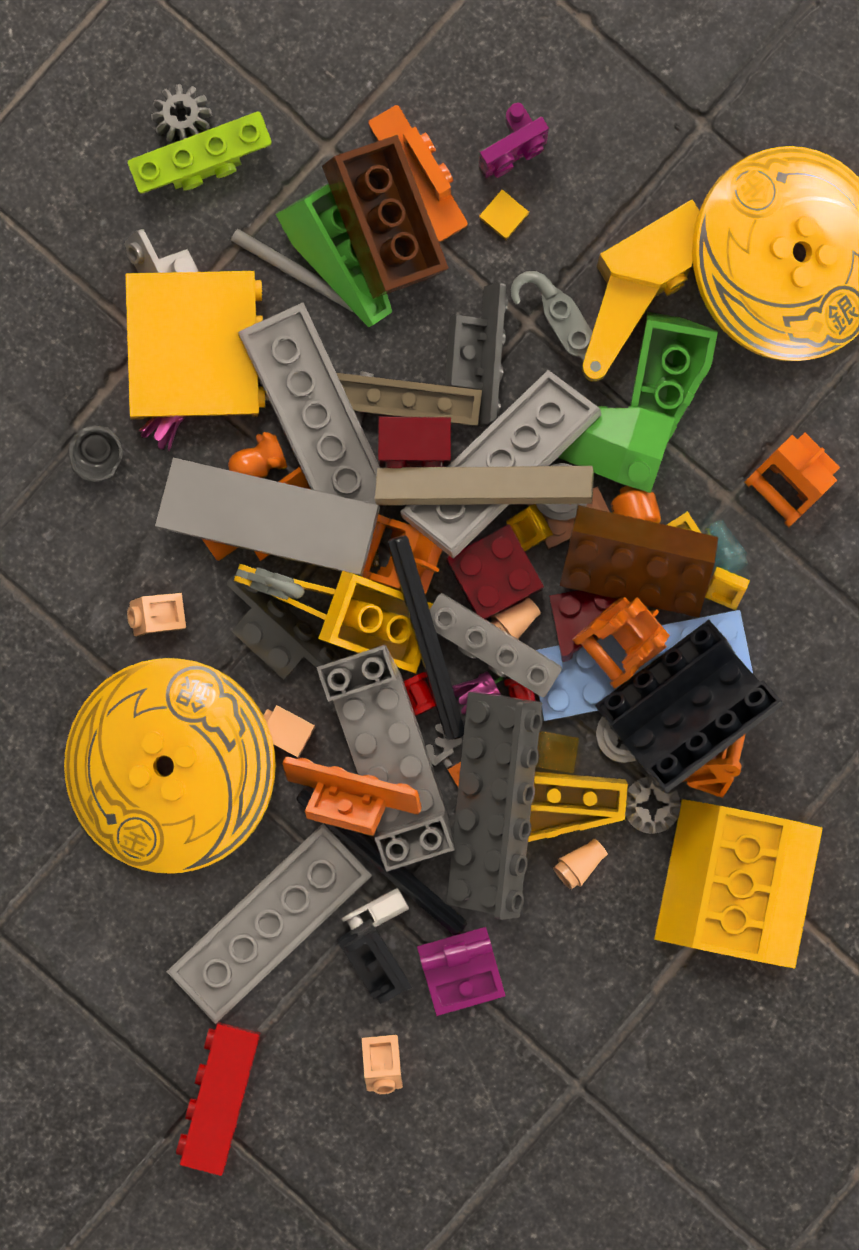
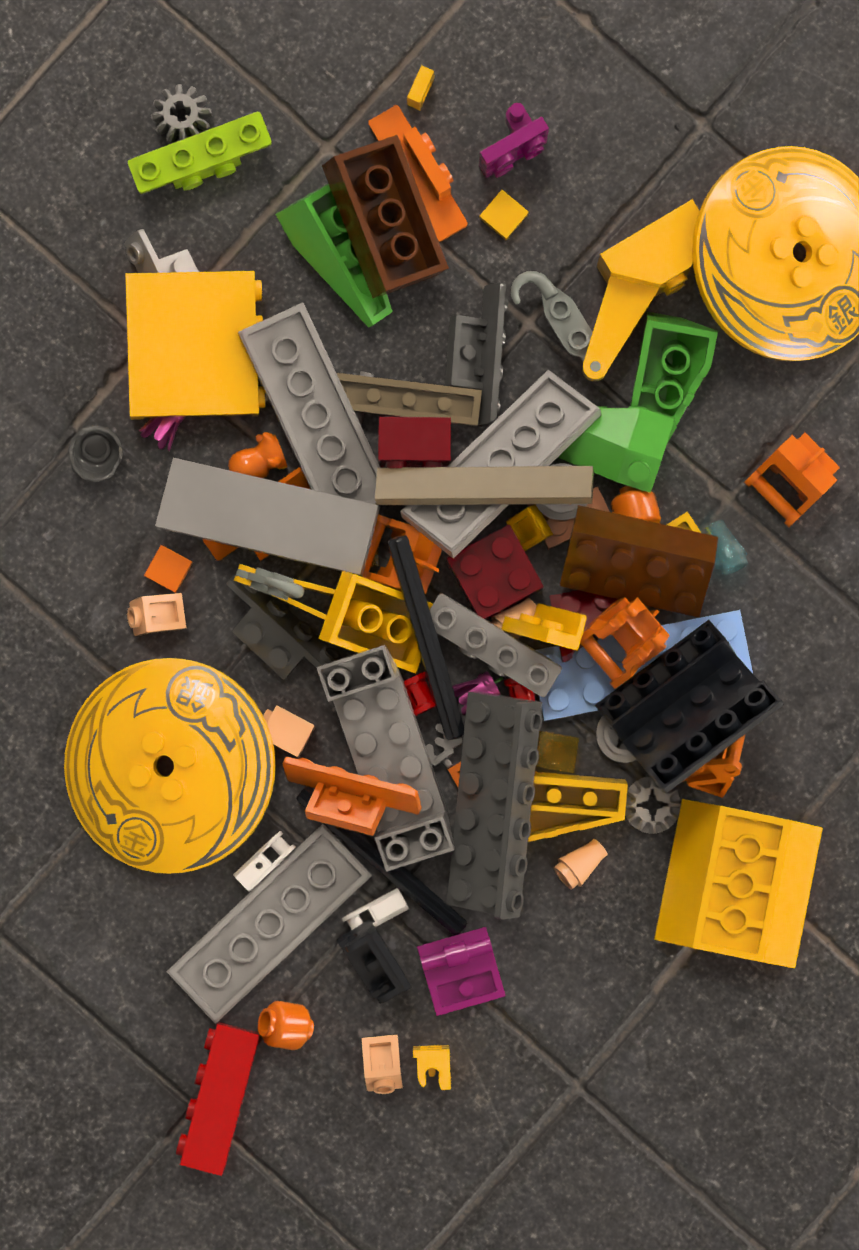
(168, 569): none -> orange tile
(259, 866): none -> white bar
(285, 1025): none -> orange head
(287, 266): light grey bar -> none
(420, 88): none -> yellow tile
(432, 1059): none -> yellow hinge
(549, 625): none -> yellow bracket
(726, 588): yellow tile -> none

